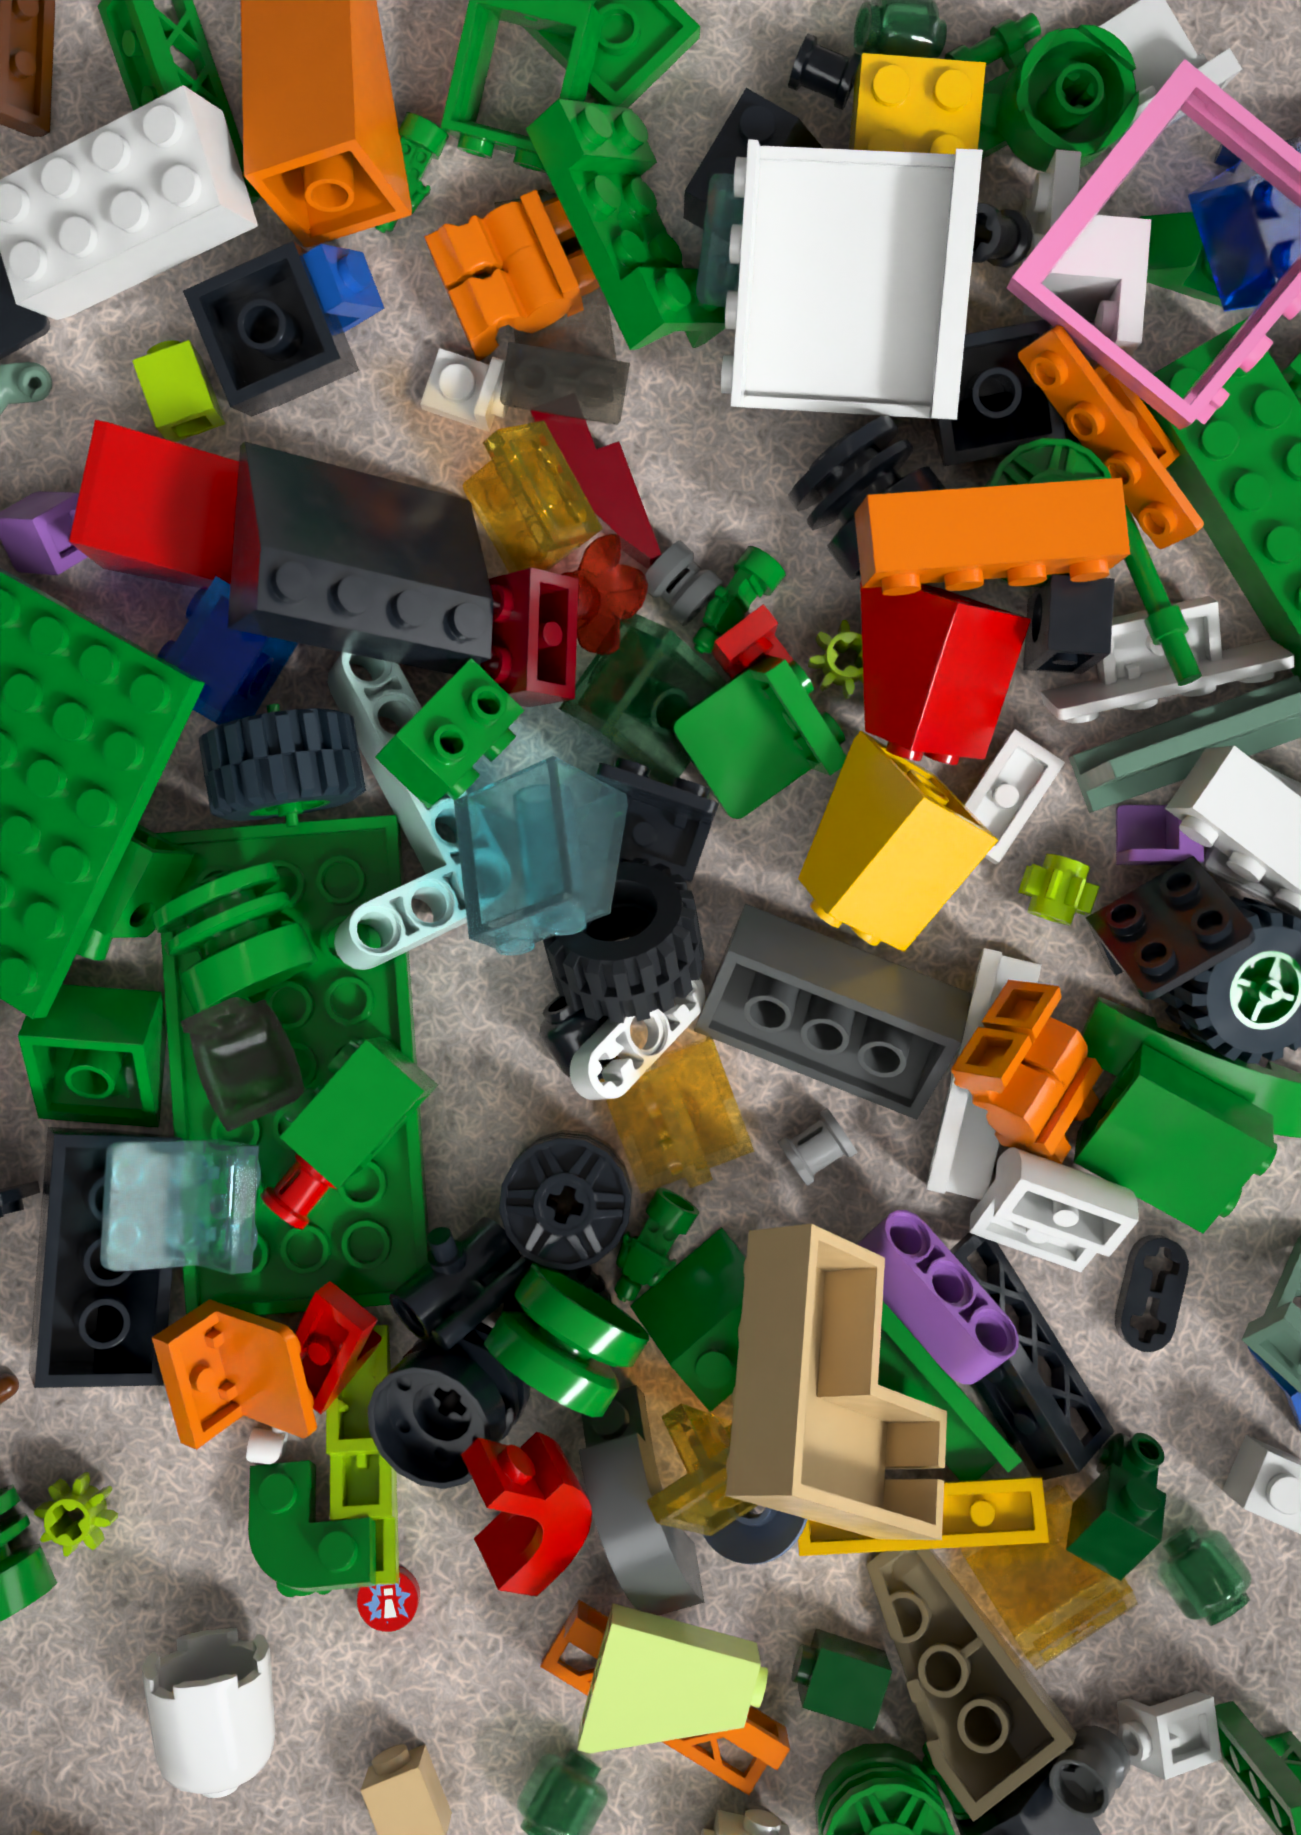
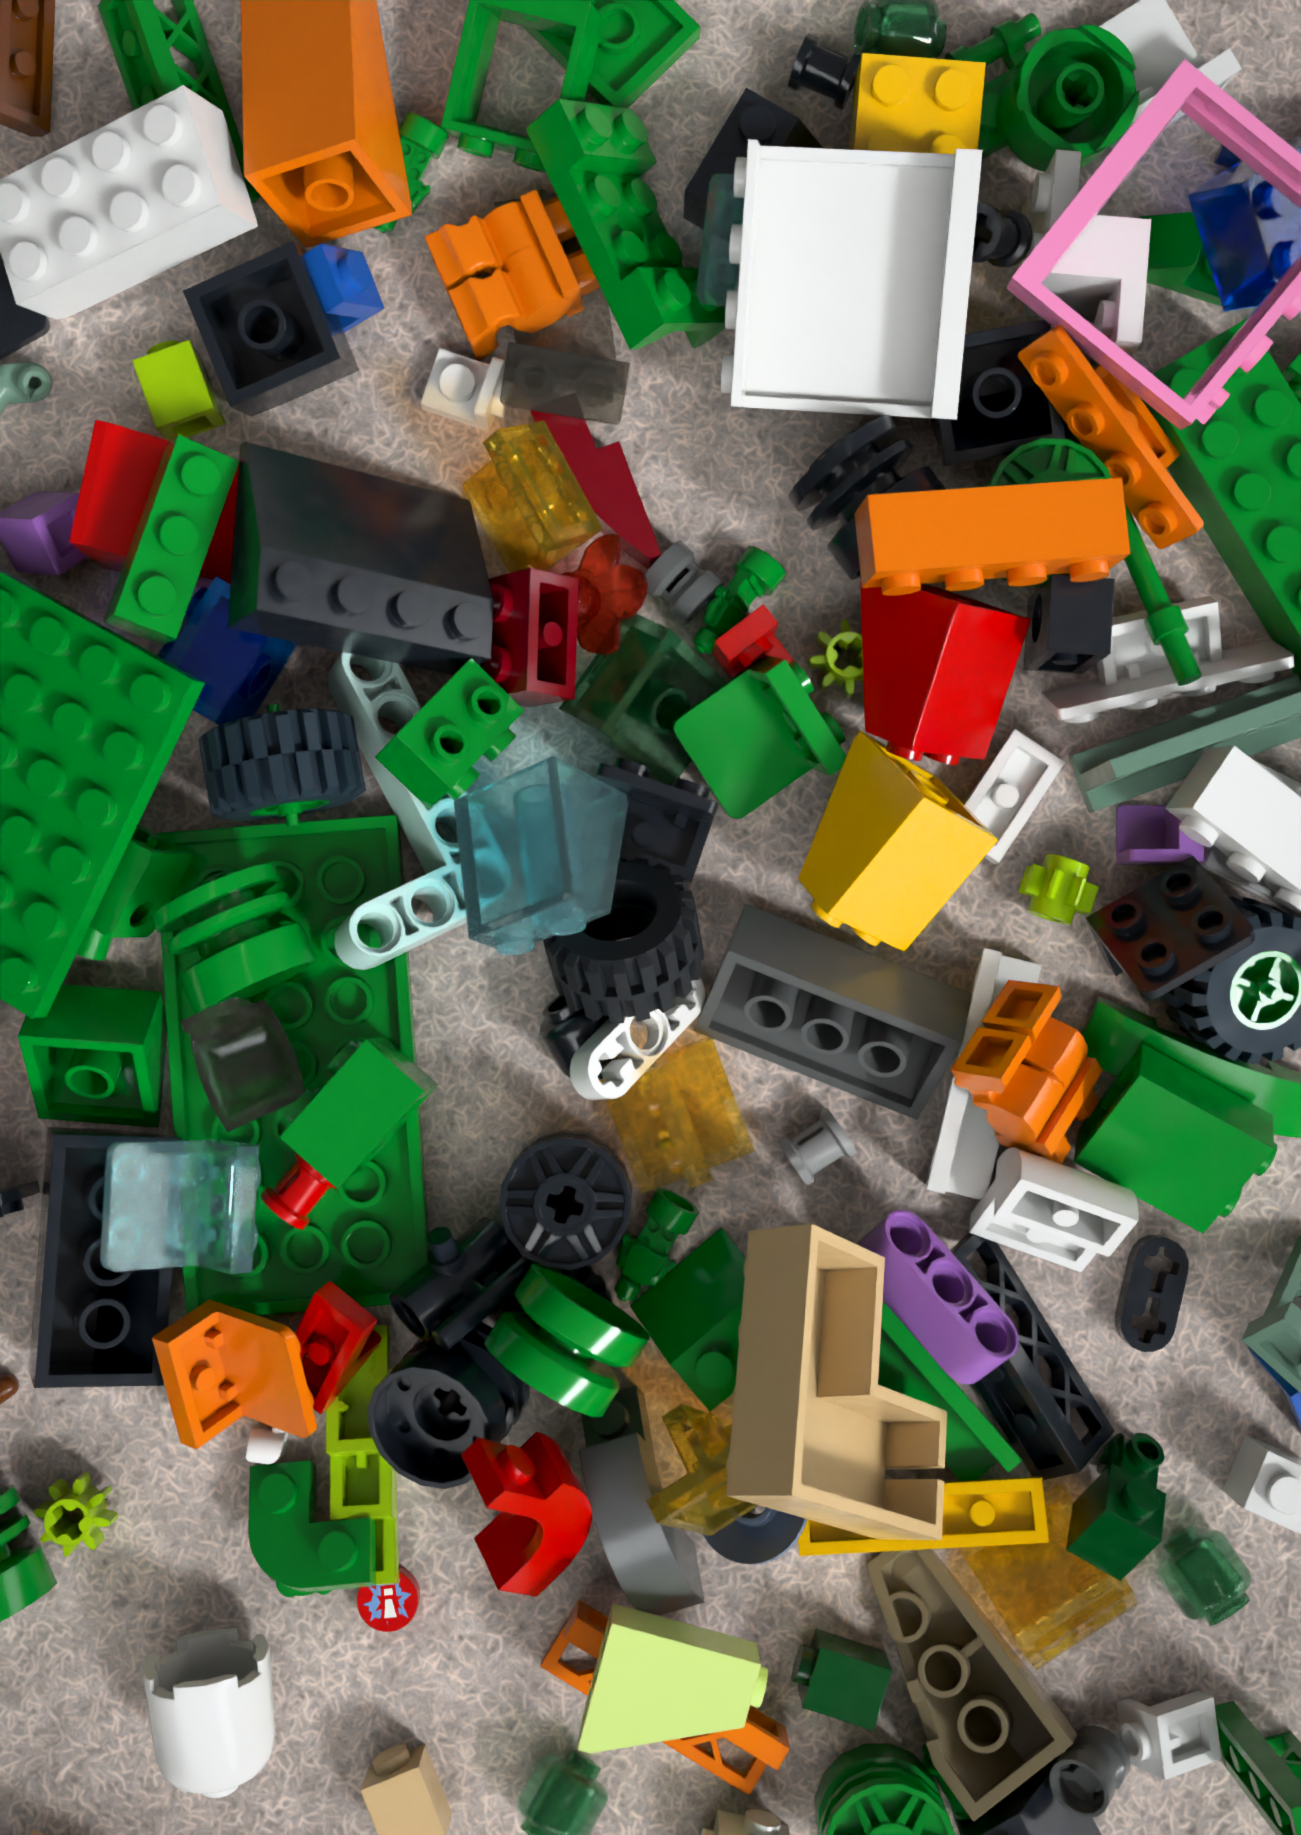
(171, 541): none -> green brick

